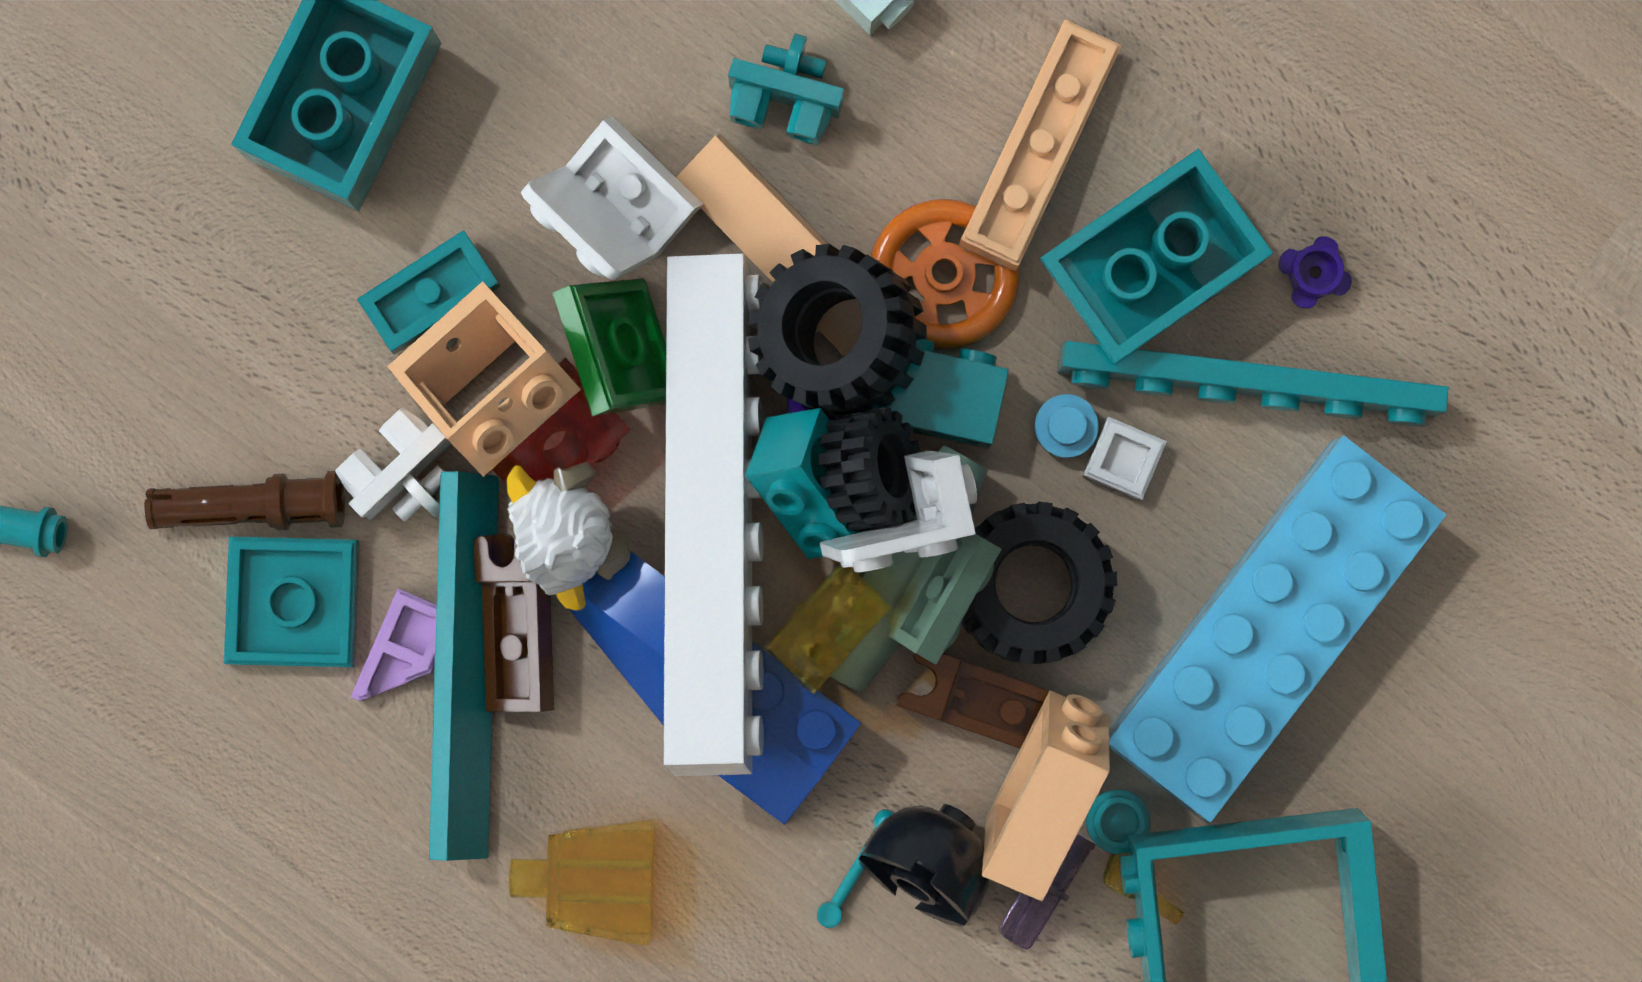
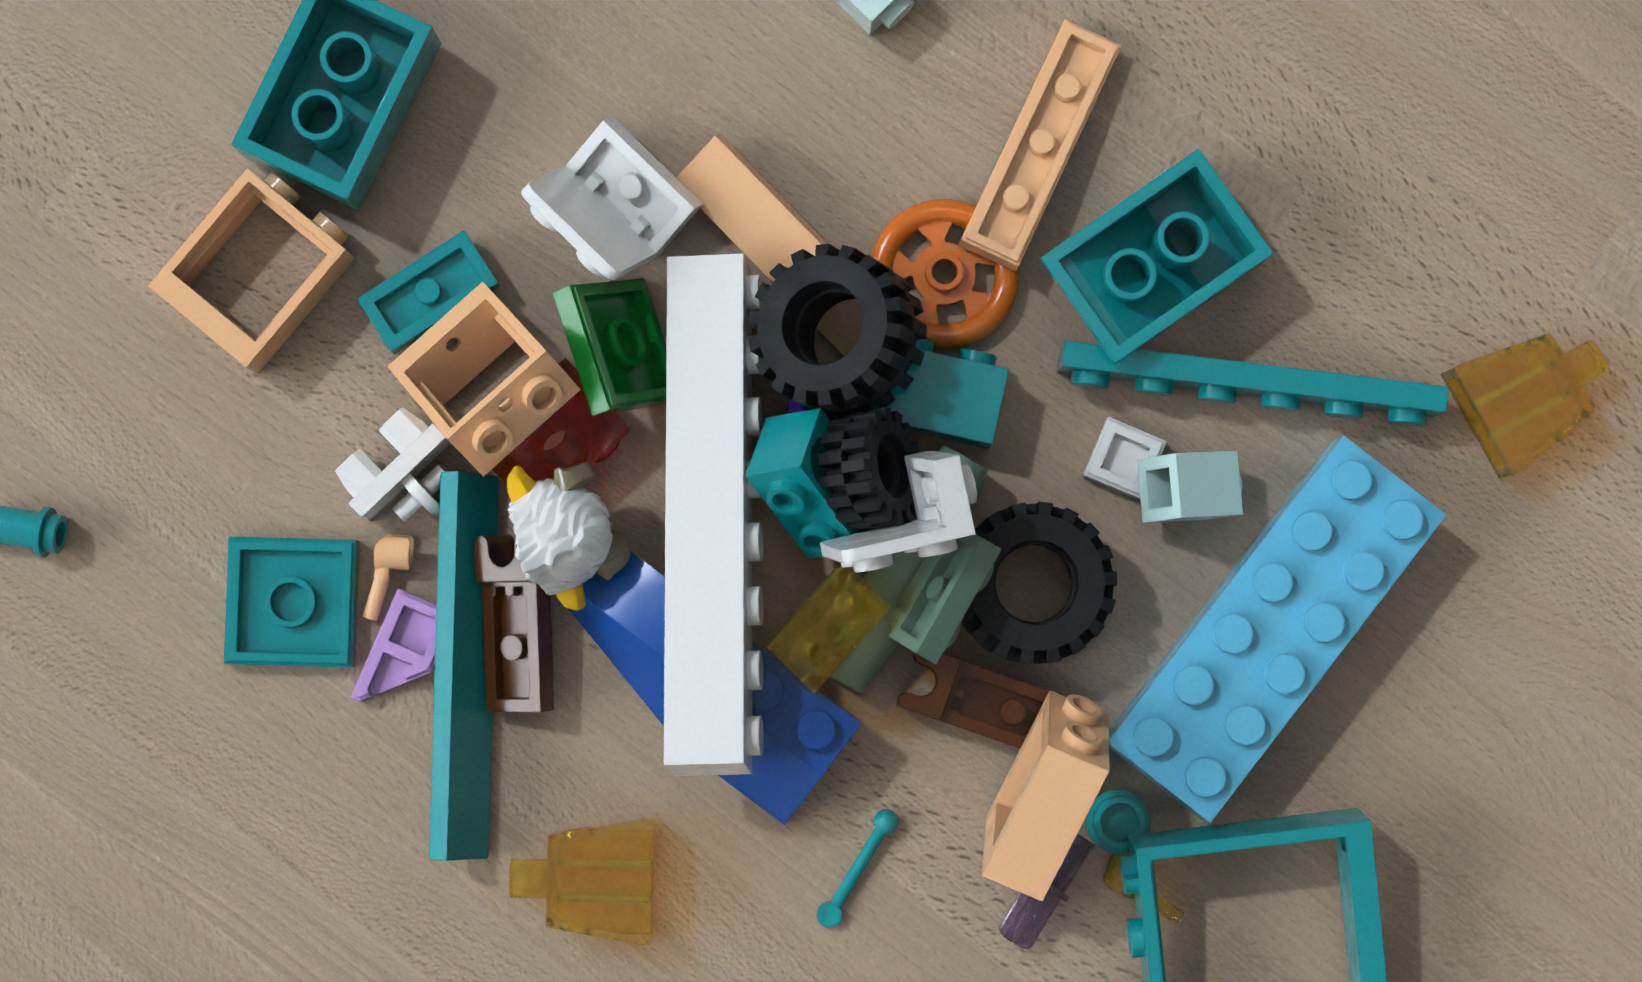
(175, 278): none -> light nougat window
(275, 502): reddish brown pin -> none
(390, 553): none -> light nougat hand
(757, 85): teal hips -> none
(931, 859): black cylinder -> none
(1066, 426): medium azure plate -> none
(1190, 486): none -> light aqua brick
(1323, 256): dark purple plate -> none
(1525, 397): none -> clear yellow torso

